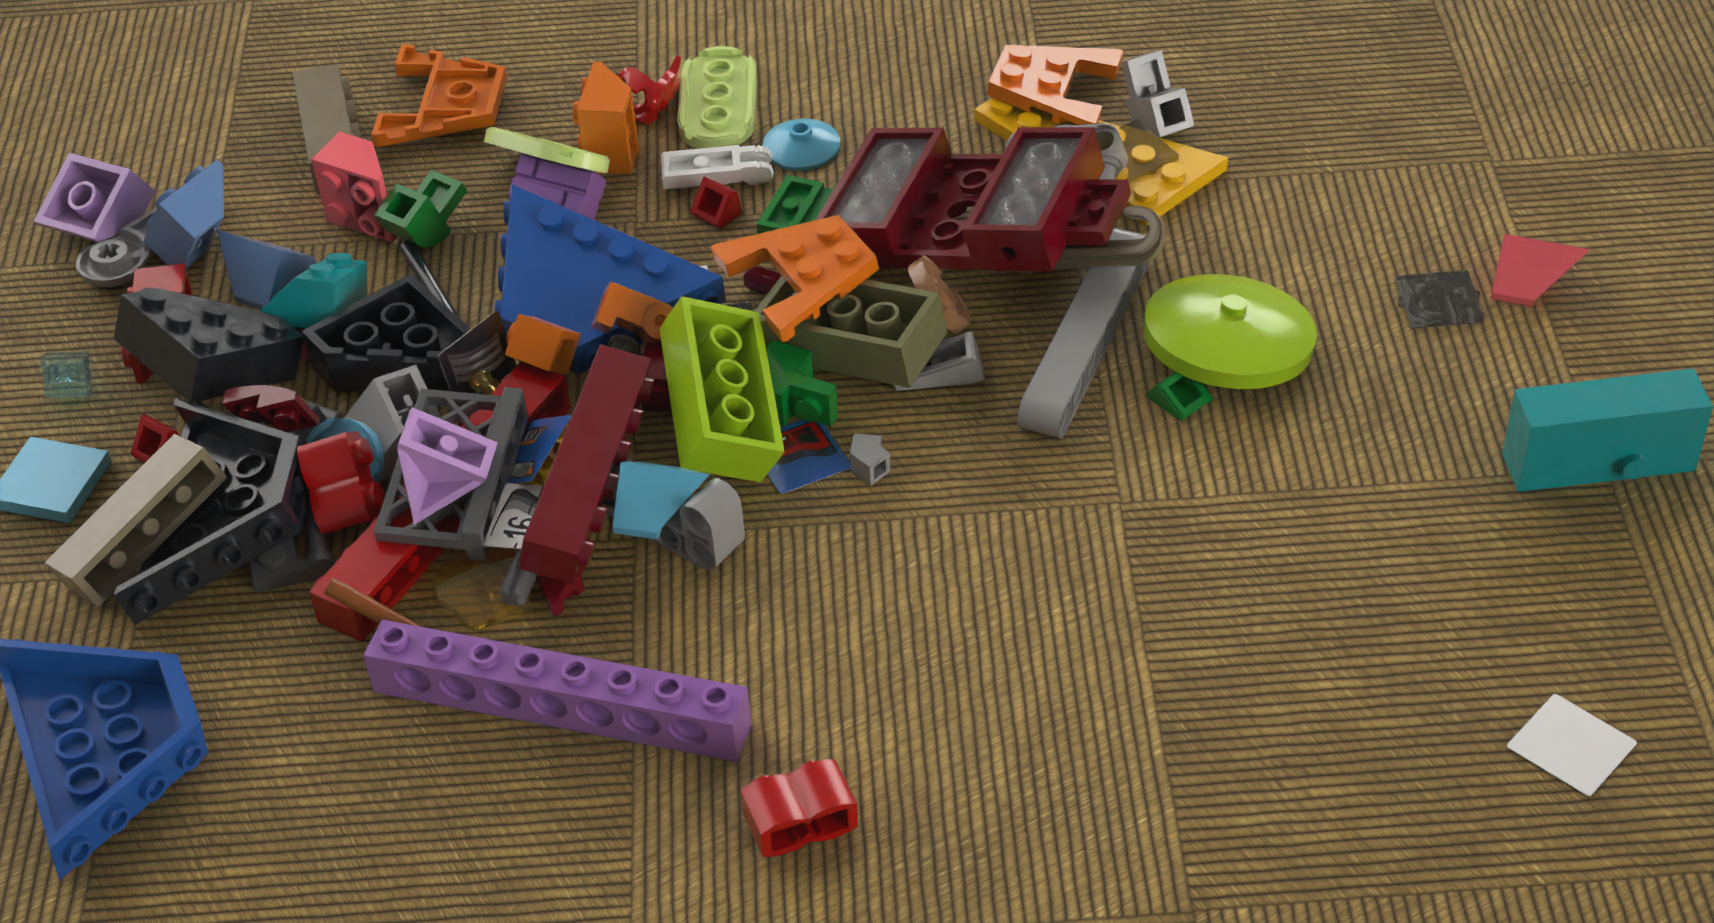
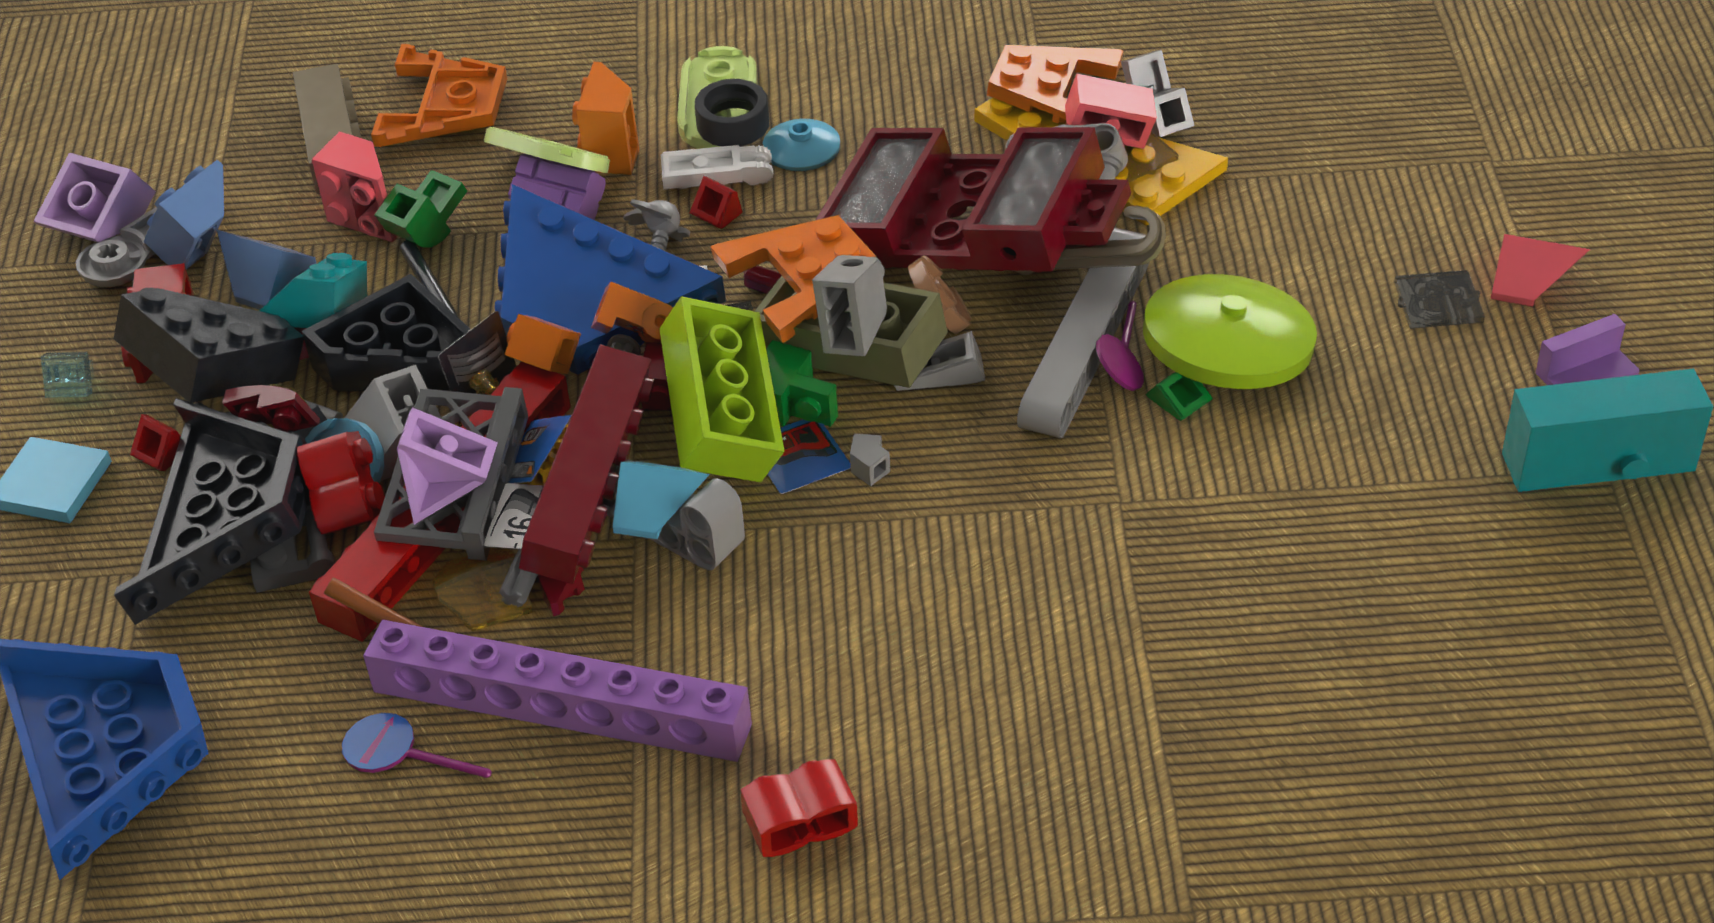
(136, 520): dark tan brick -> none
(385, 741): none -> piece
(656, 94): red hair -> none
(661, 220): none -> light grey piece
(732, 95): none -> black tyre
(794, 203): green plate -> none
(850, 303): none -> light grey torso
(1114, 103): none -> coral brick
(1118, 358): none -> magenta piece
(1572, 744): white sticker -> none
(1585, 354): none -> medium lavender panel

